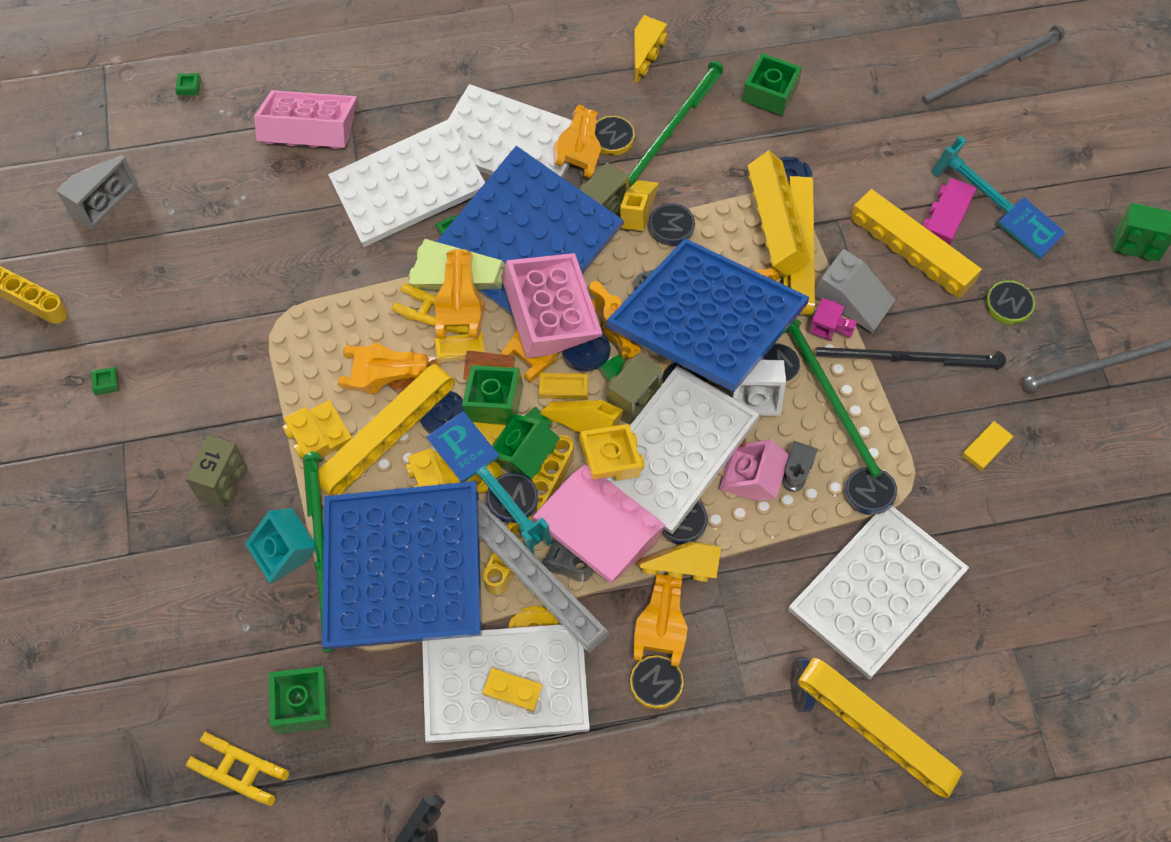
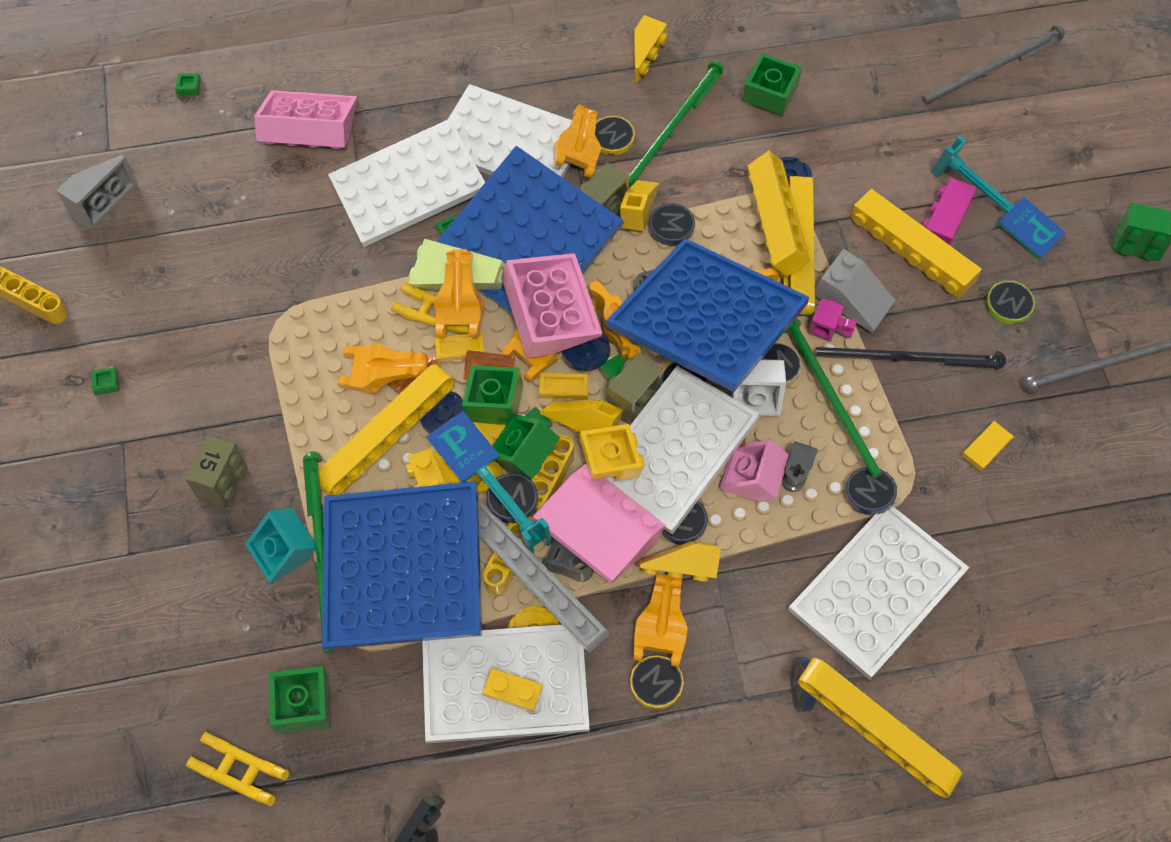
(316, 430): yellow plate -> none

